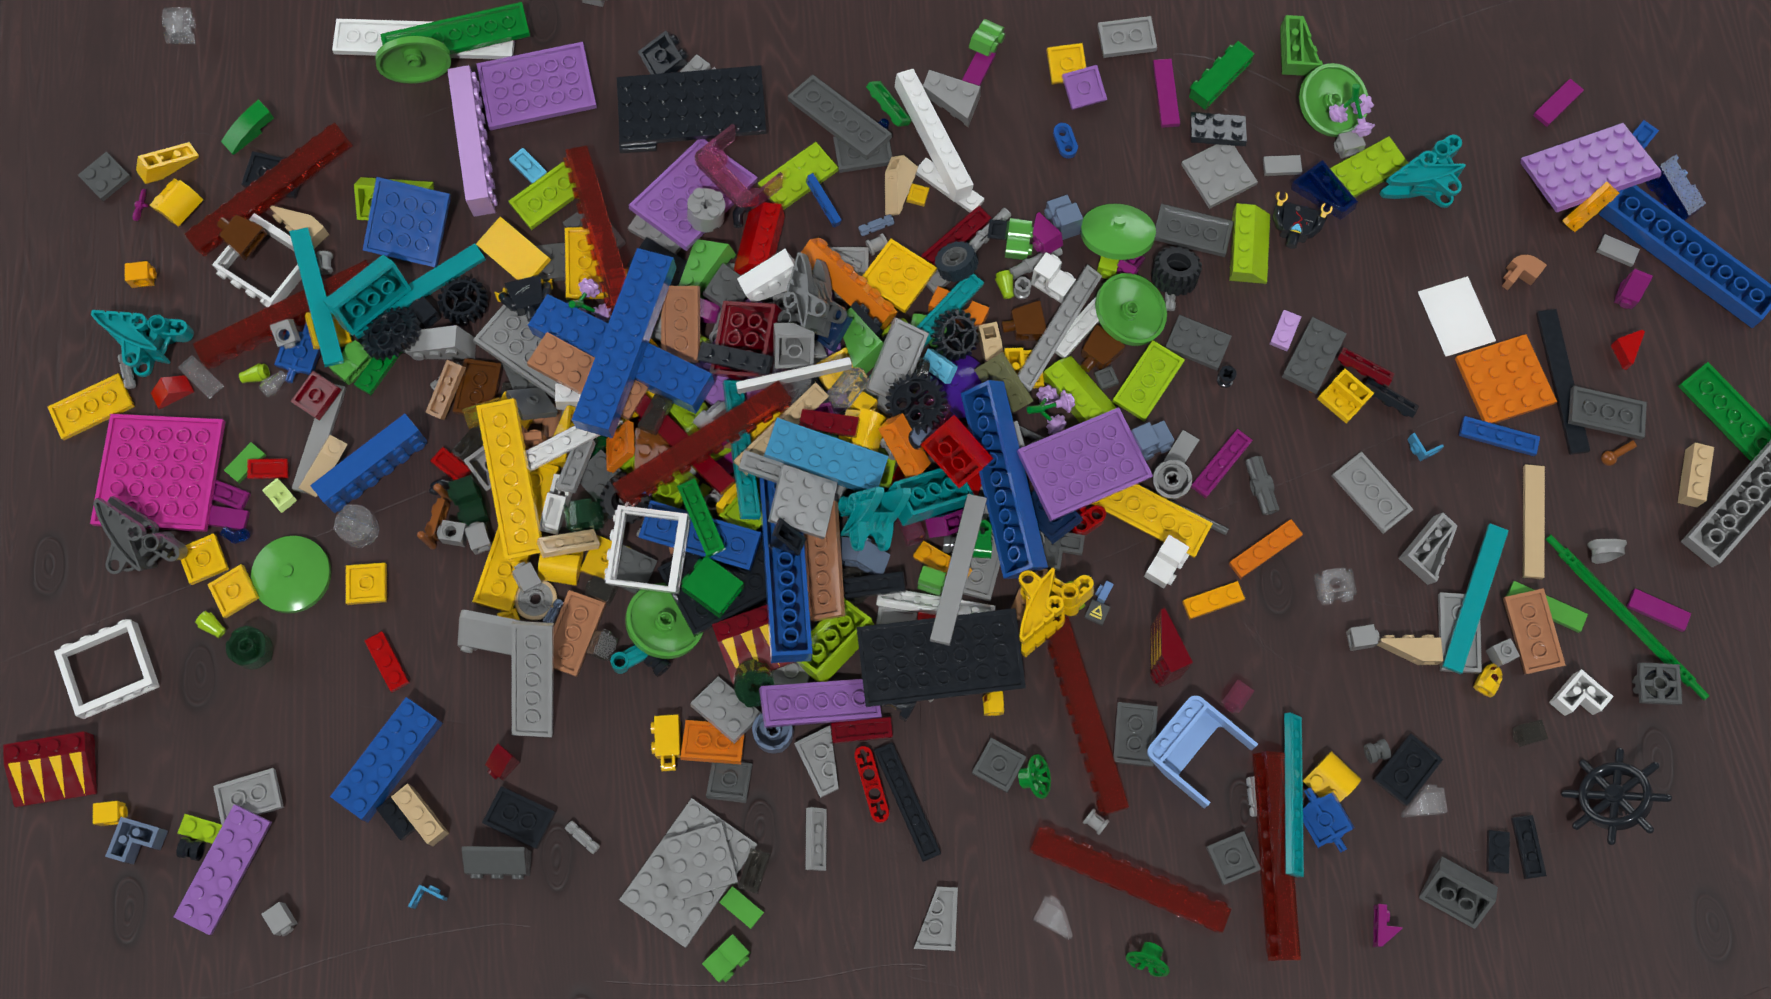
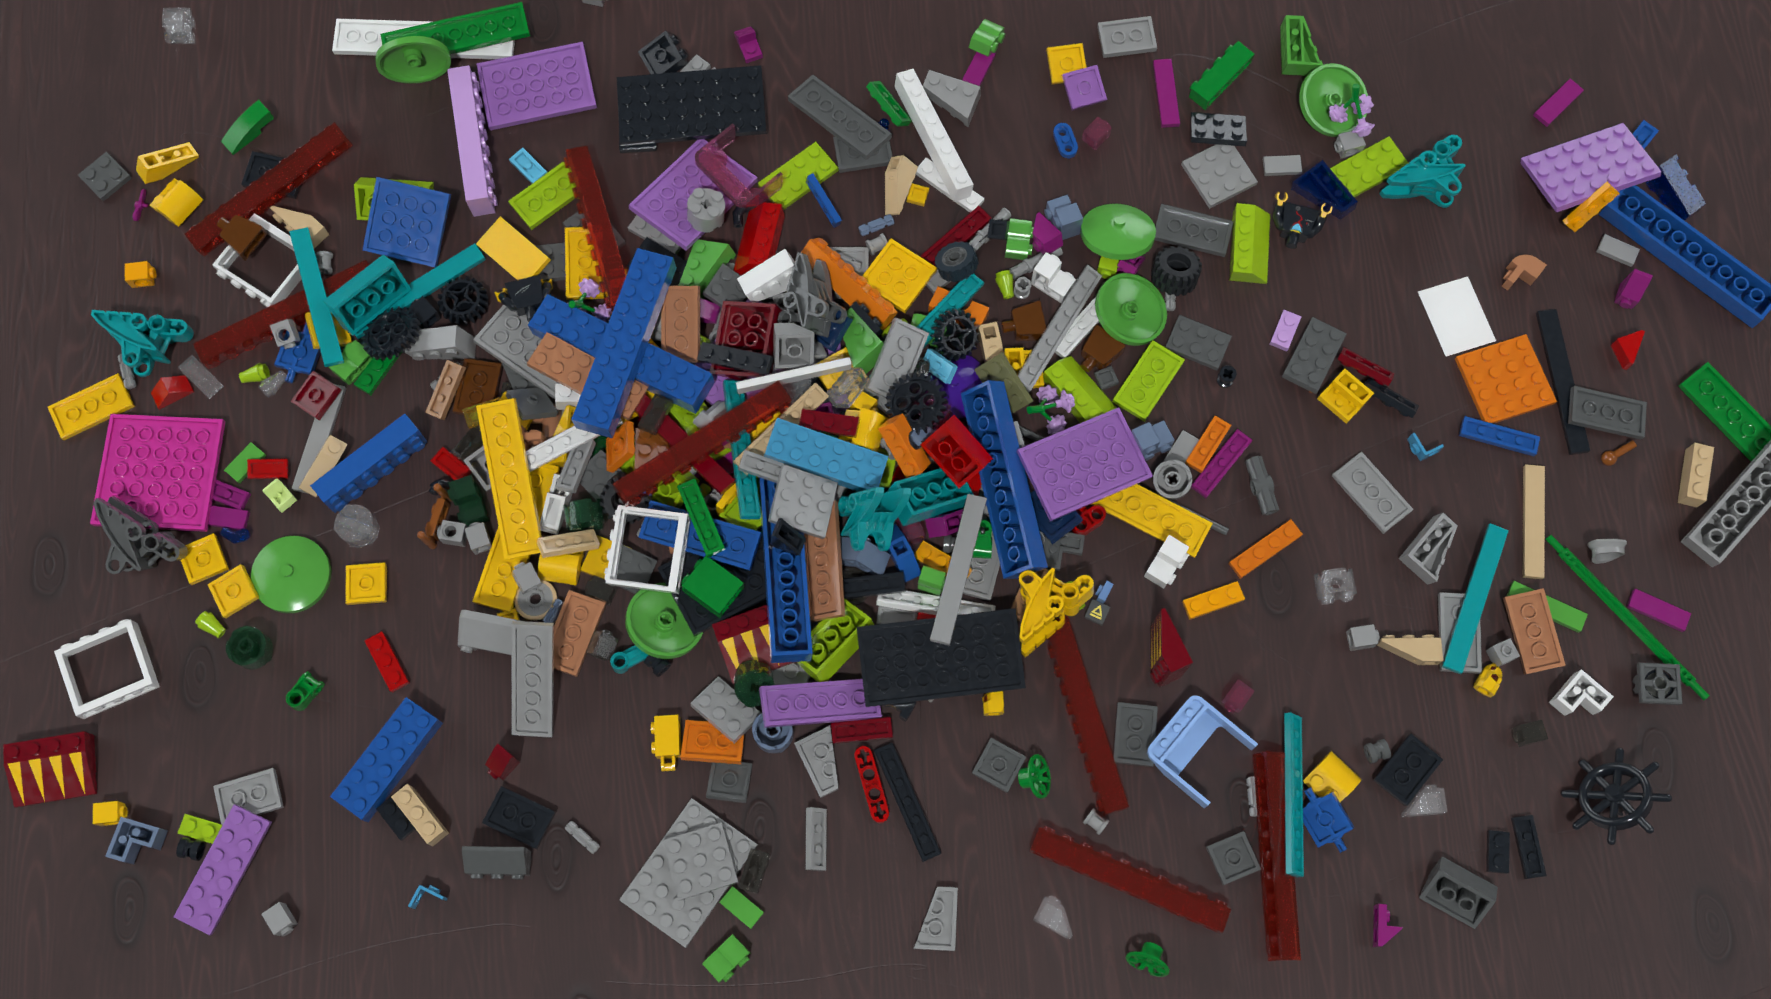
(304, 690): none -> green piece
(748, 44): none -> magenta slope
(903, 555): none -> blue slope
(1096, 133): none -> clear pink brick
(1208, 444): none -> orange plate

